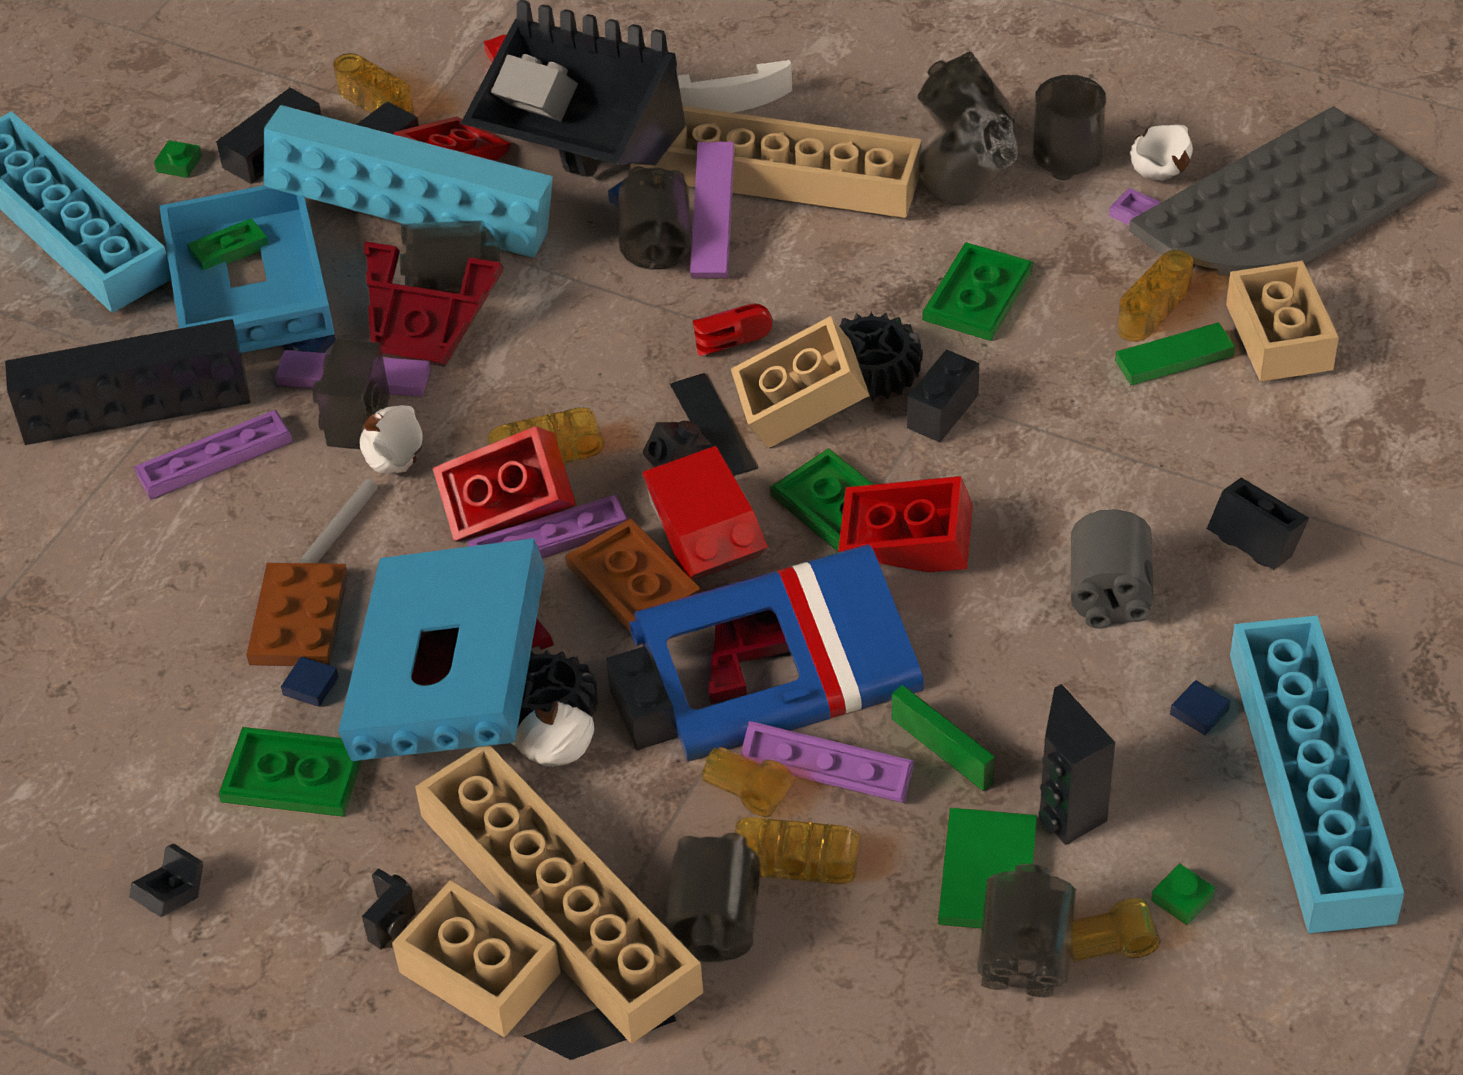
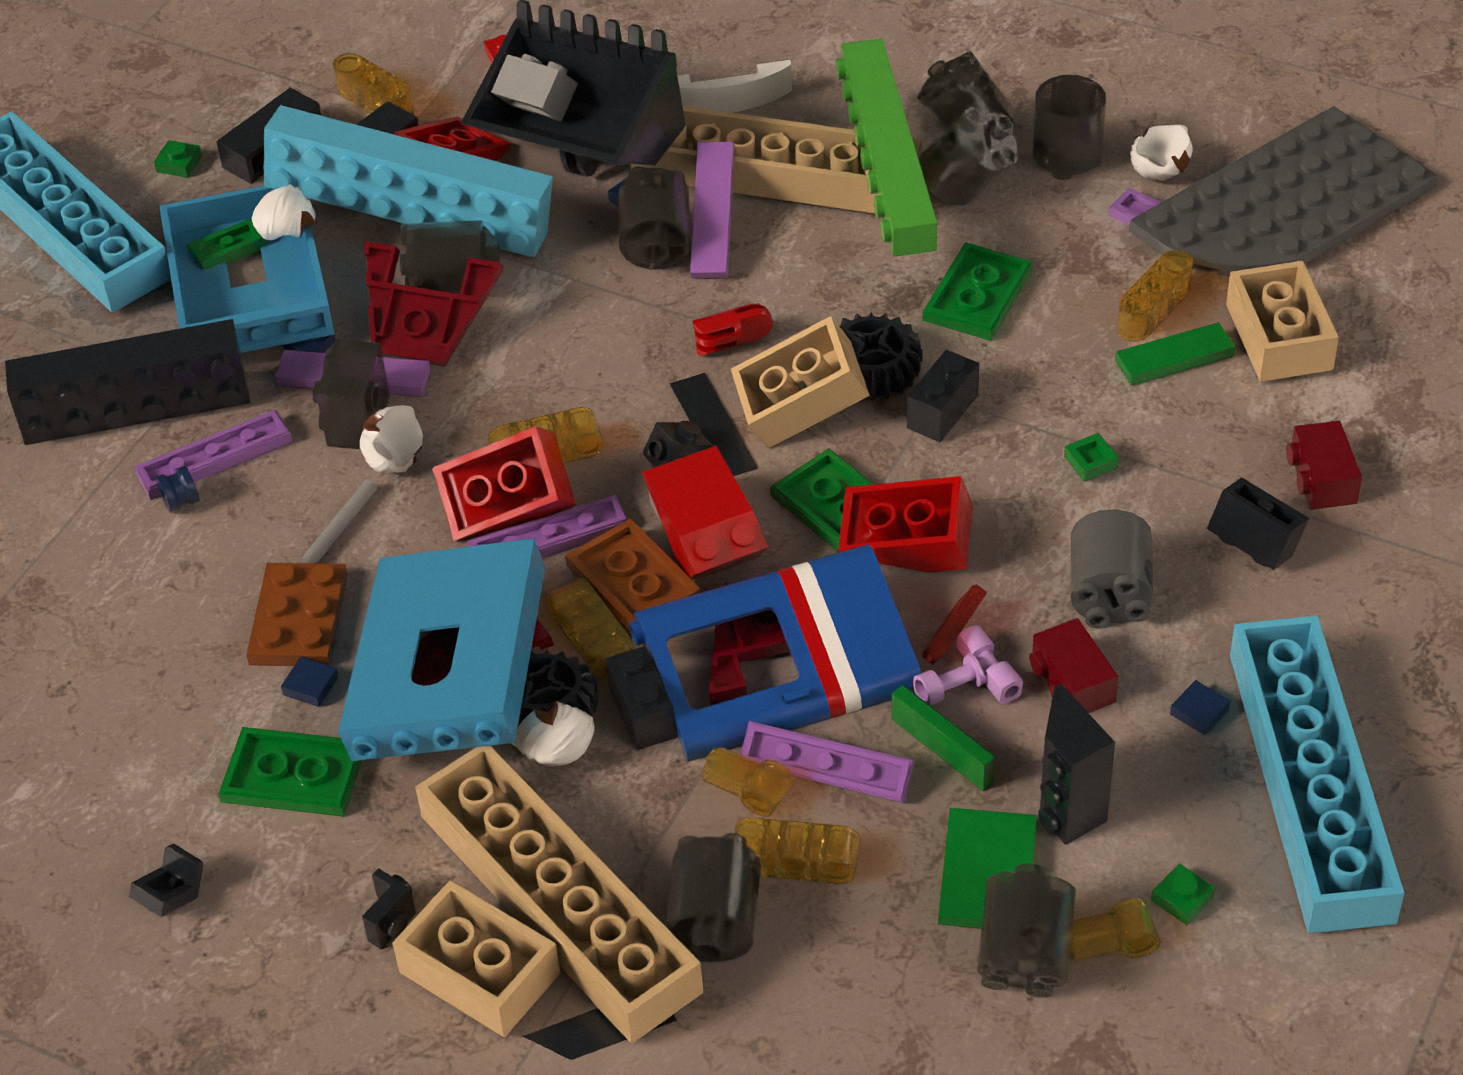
(177, 488): none -> dark blue wheel
(283, 213): none -> white hair
(588, 624): none -> clear yellow beam
(887, 148): none -> bright green brick
(953, 624): none -> clear red tile
(978, 667): none -> lavender bar
(1073, 659): none -> dark red brick
(1091, 457): none -> green plate
(1324, 465): none -> dark red brick

